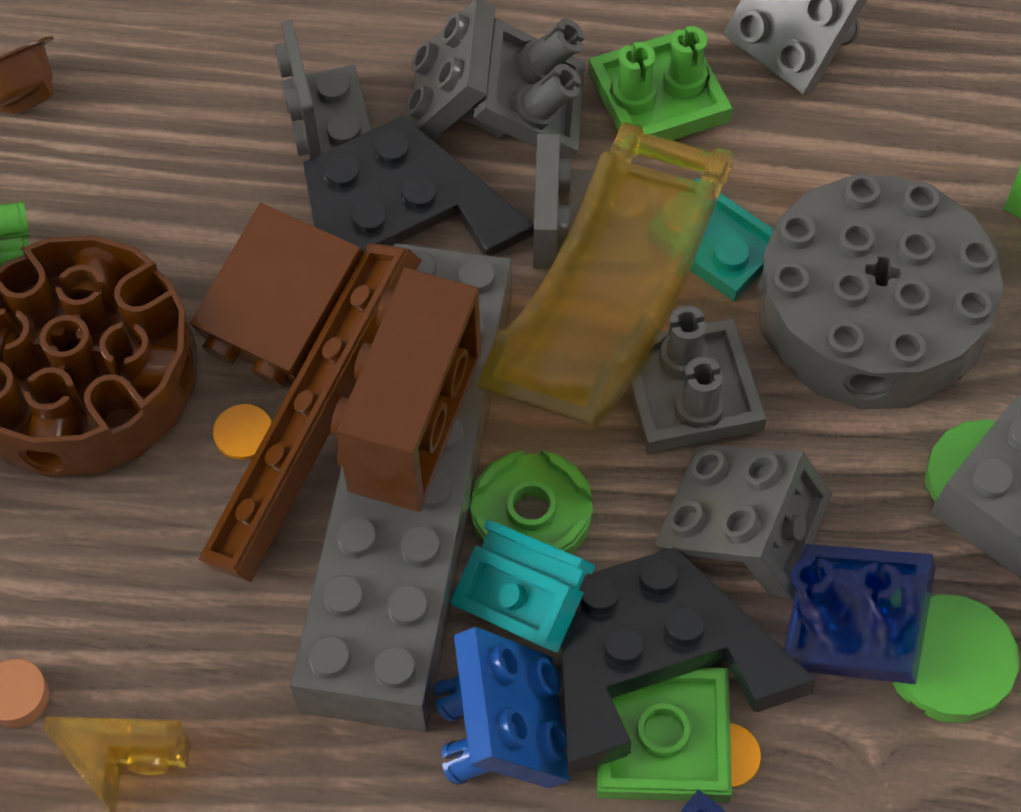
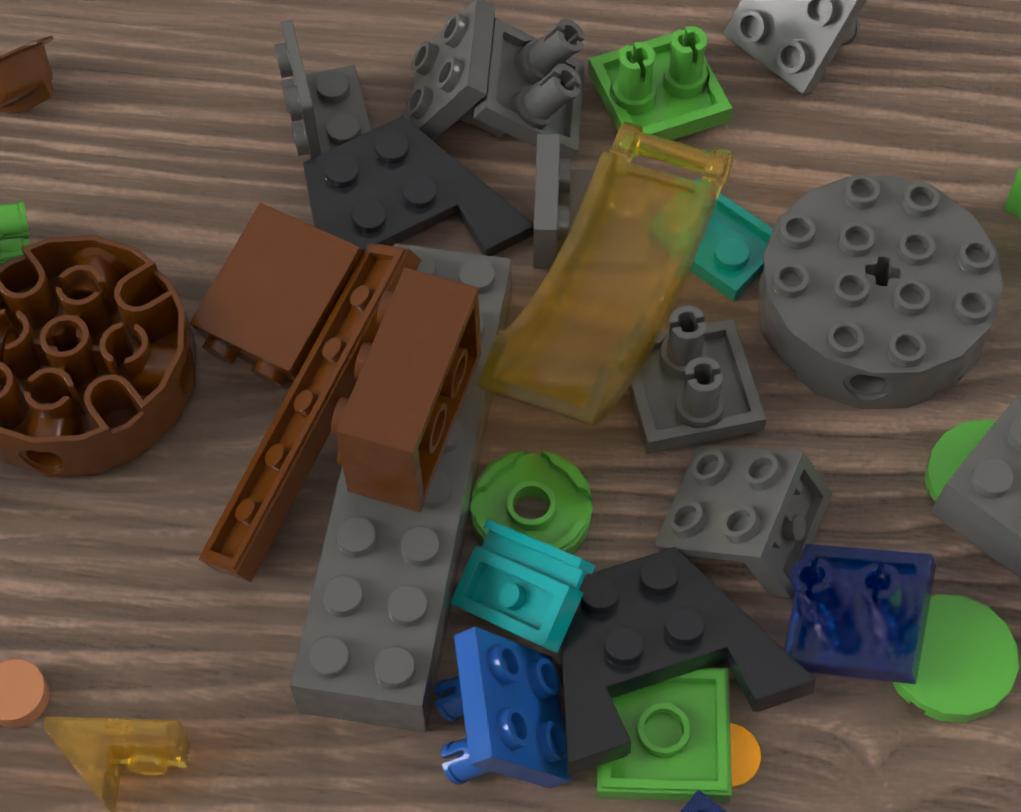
(240, 430): light orange piece -> none

